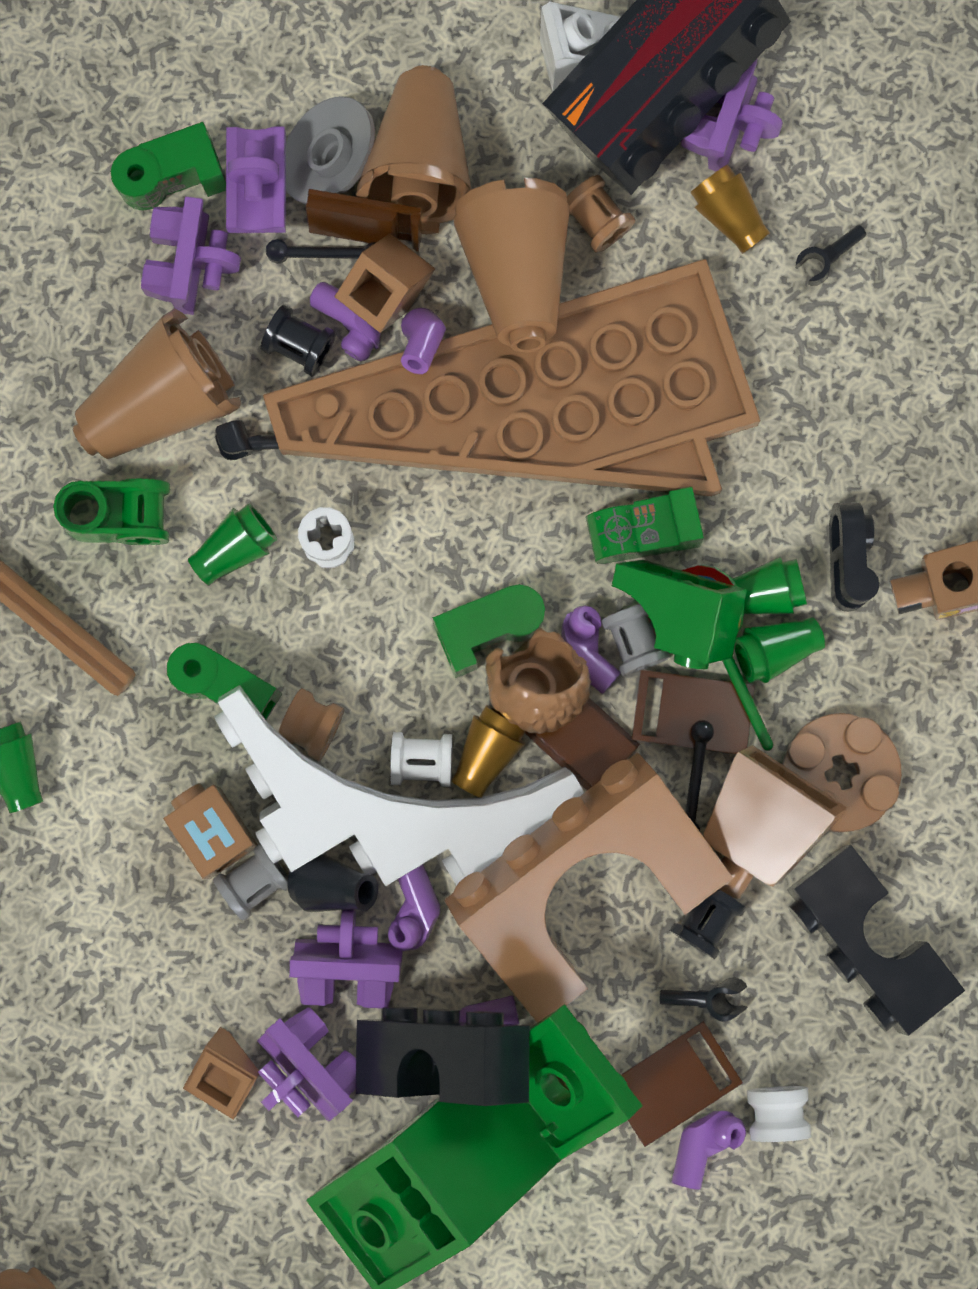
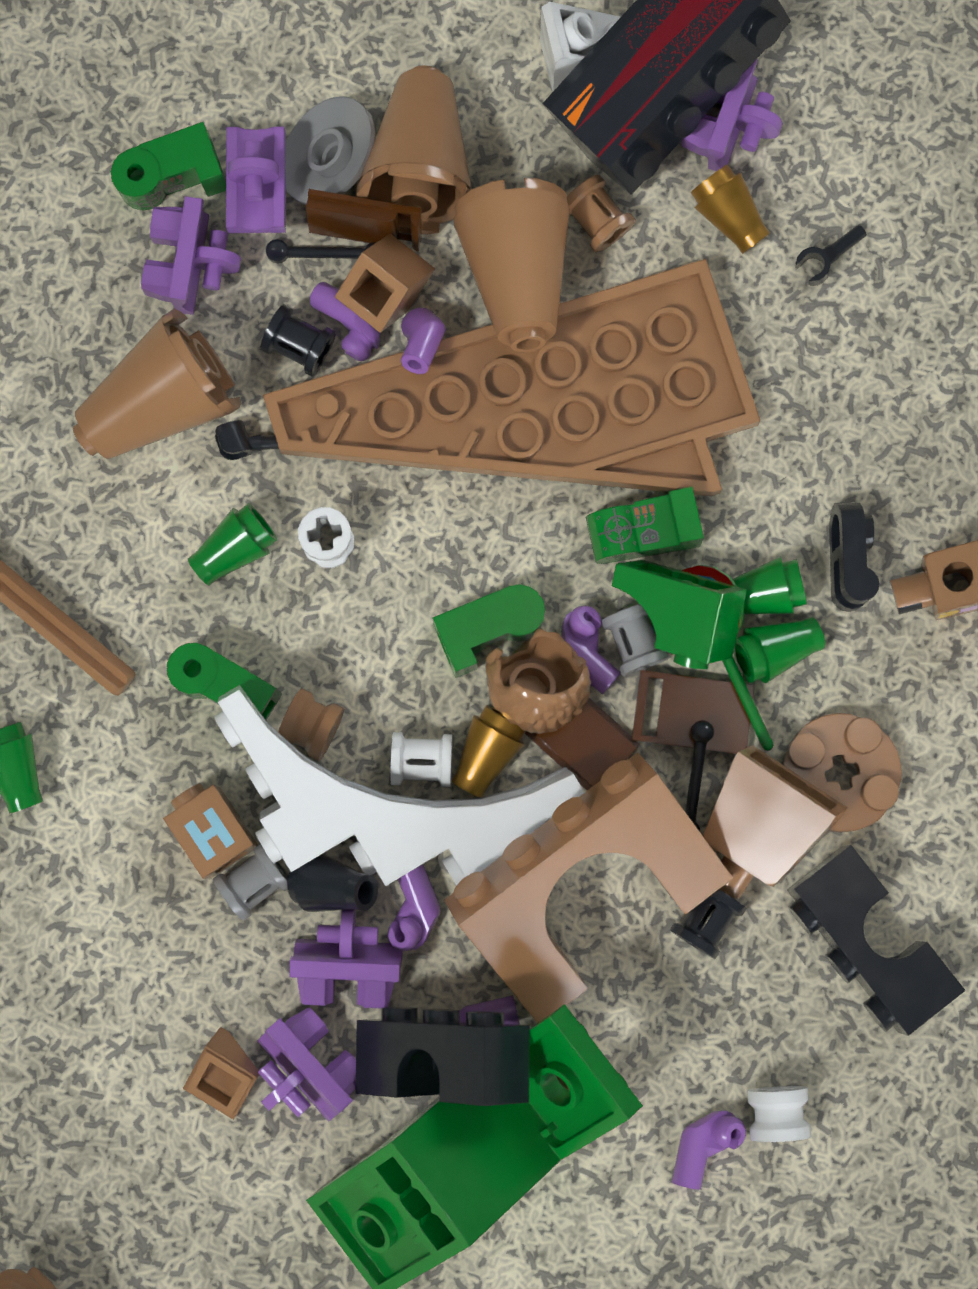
(118, 512): green piece -> none
(675, 1085): reddish brown piece -> none
(713, 999): black hand -> none

